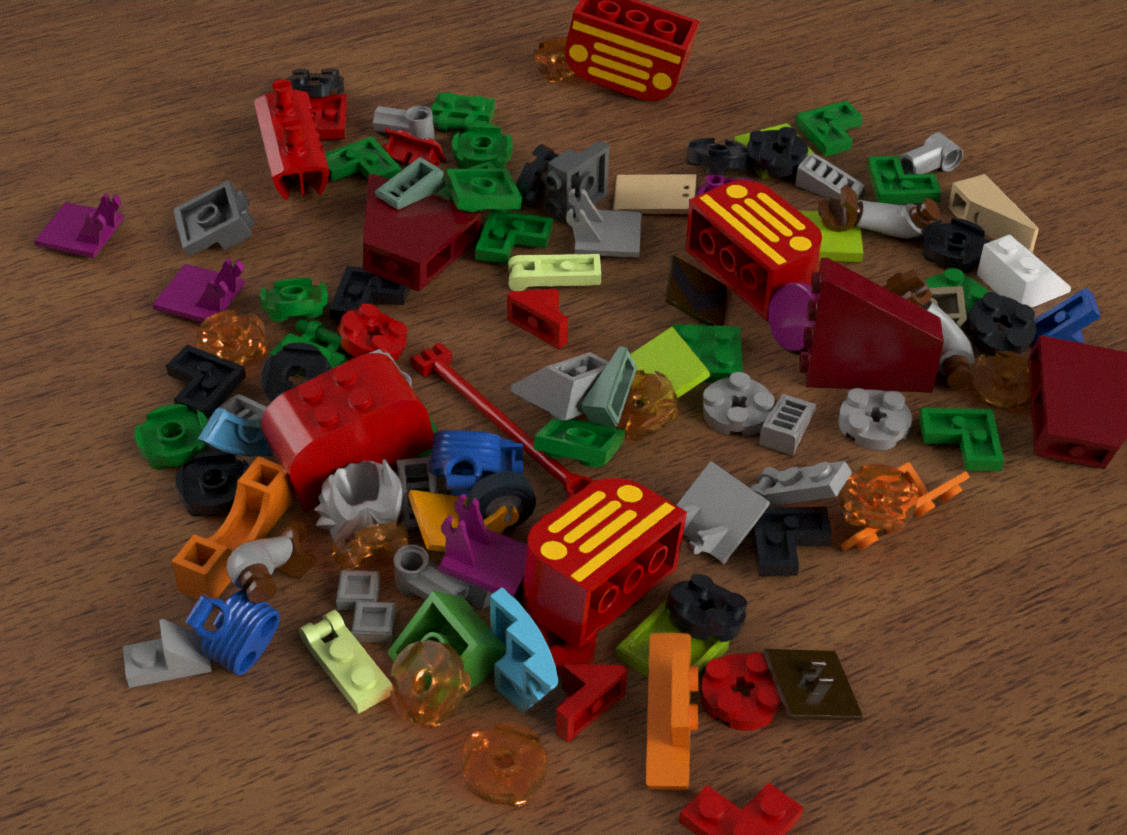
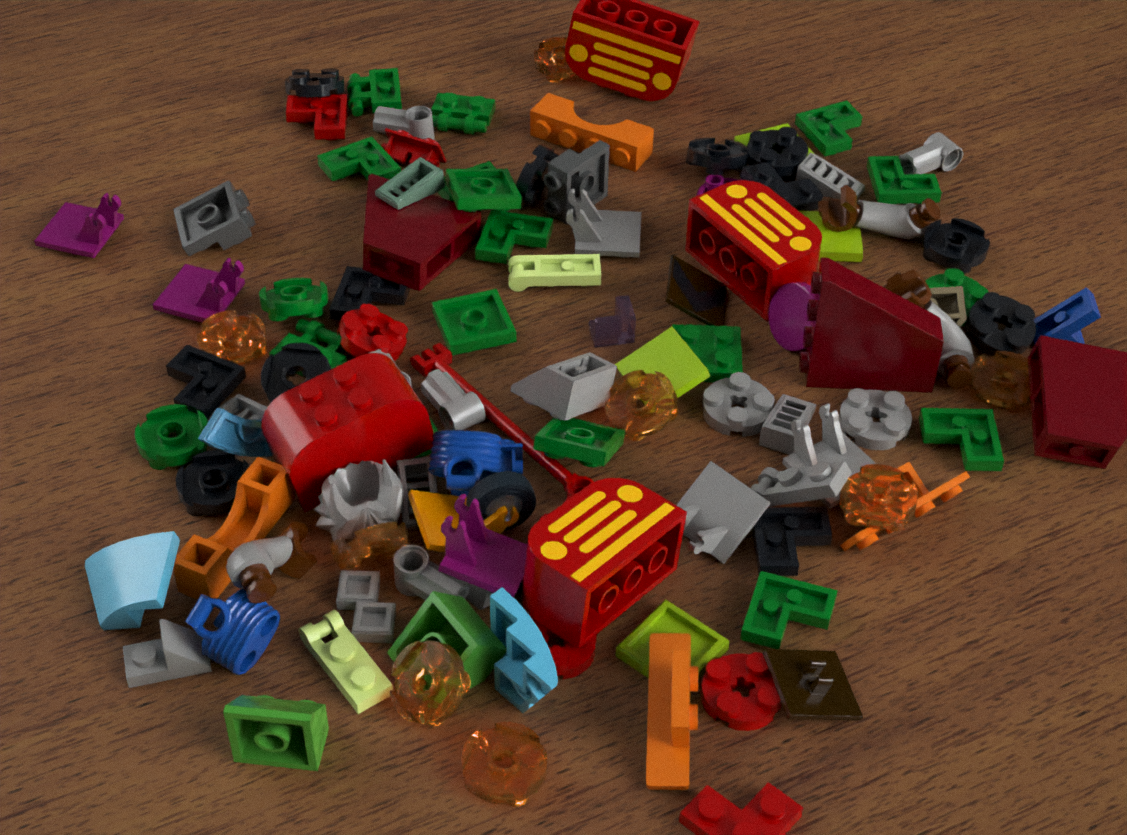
(131, 578): none -> medium azure slope
(276, 731): none -> bright green slope
(291, 139): red piece -> none
(382, 88): none -> green plate
(455, 407): none -> light grey piece
(468, 147): green plate -> none
(474, 322): none -> green plate
(539, 315): red slope -> none
(557, 123): none -> orange arch
(590, 694): red slope -> none
(610, 391): sand green slope -> none
(617, 328): none -> panel
(654, 193): tan container -> none
(705, 609): black plate -> none
(785, 599): none -> green plate
(800, 193): none -> black plate
(833, 447): none -> light grey plate
(987, 206): tan slope -> none
(1018, 273): white slope -> none

